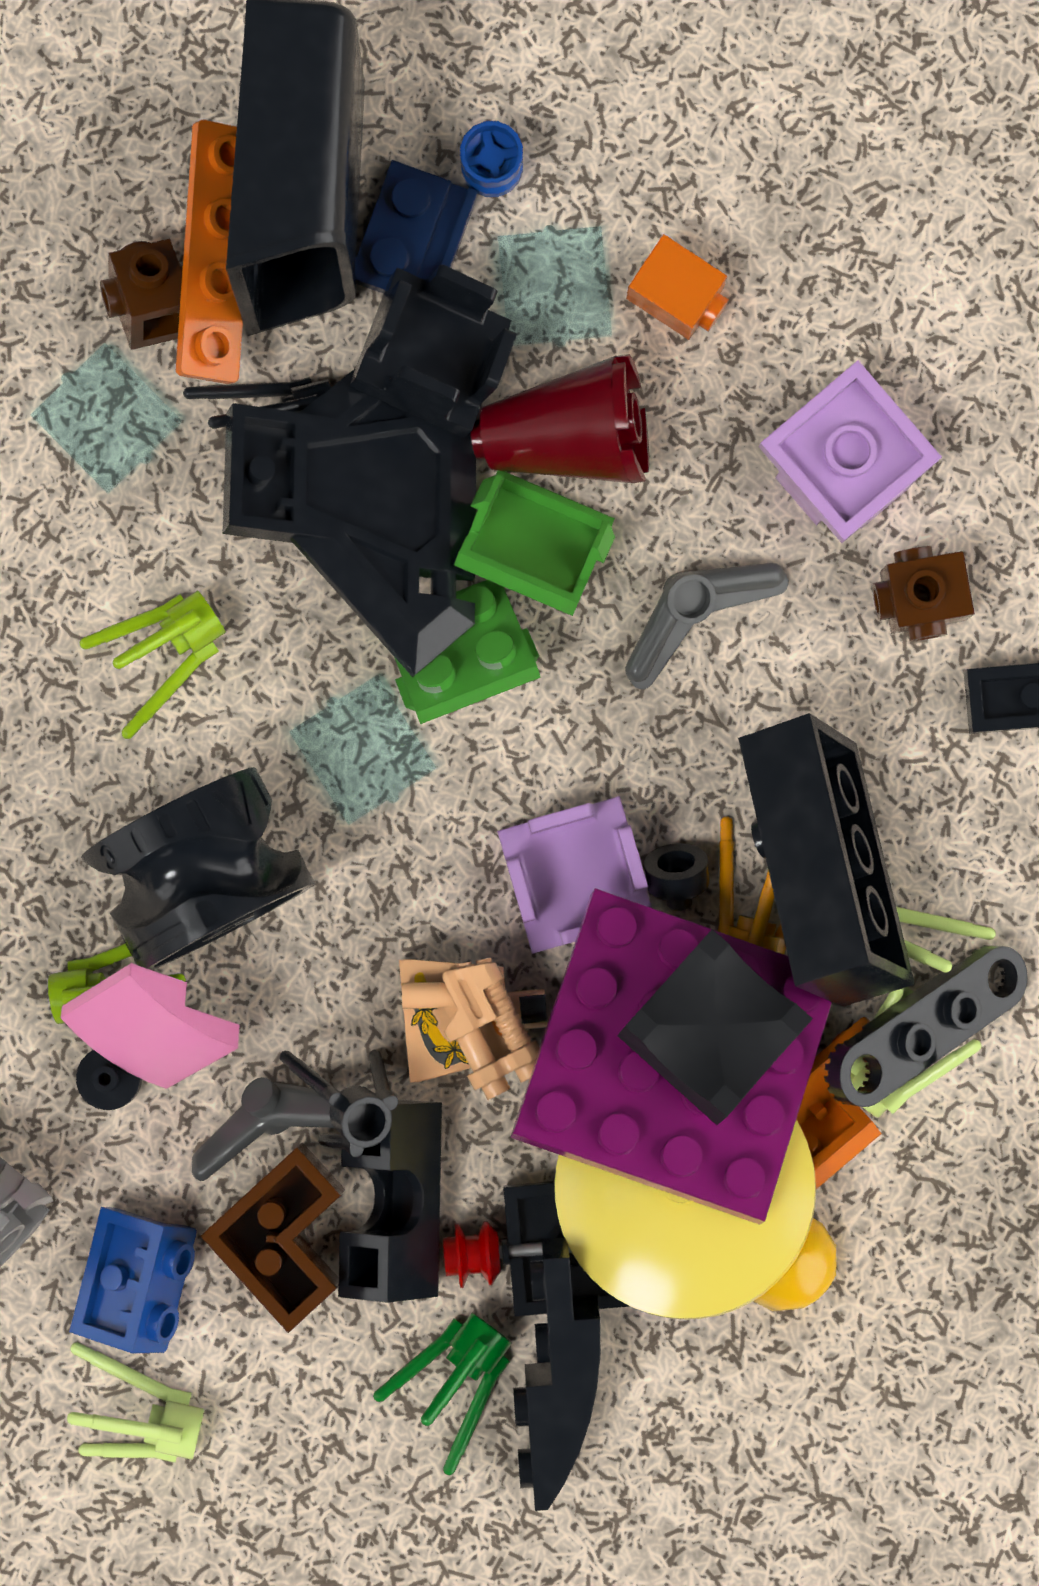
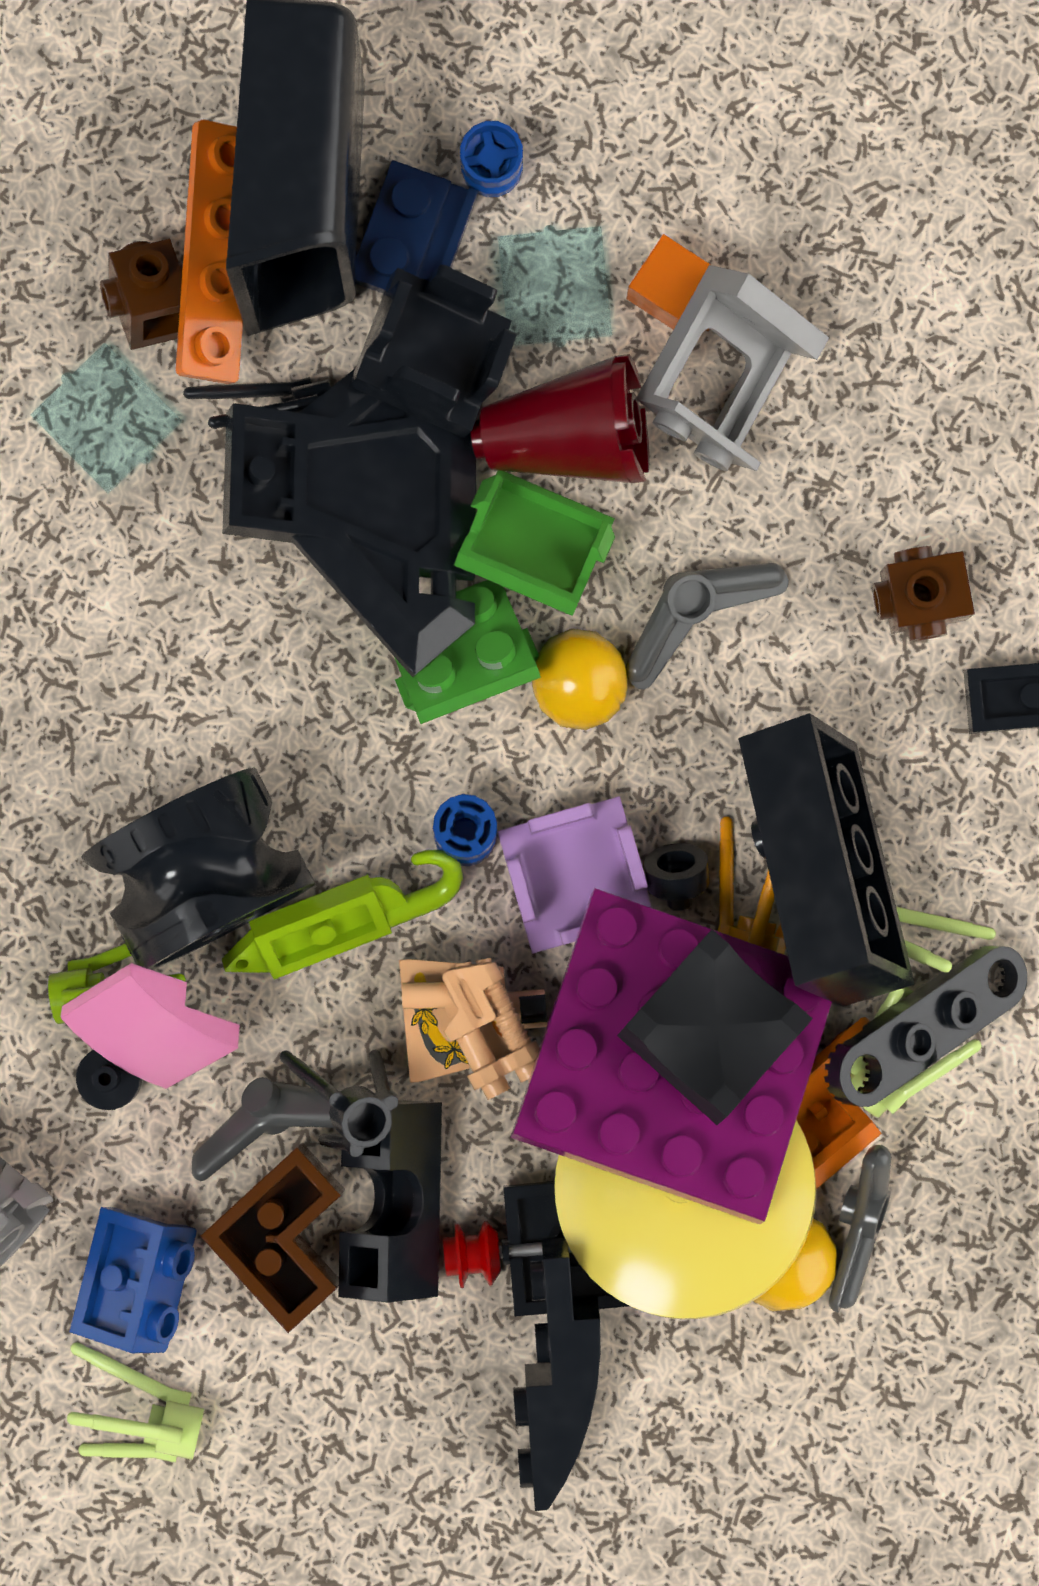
(184, 623): lime plant -> none
(339, 920): none -> lime plate
(362, 750): clear light blue piece -> none
(467, 840): none -> blue wheel
(474, 1351): green plant -> none
(580, 679): none -> yellow hair
(756, 326): none -> light grey window
(848, 453): lavender panel -> none
(864, 1211): none -> dark grey piece

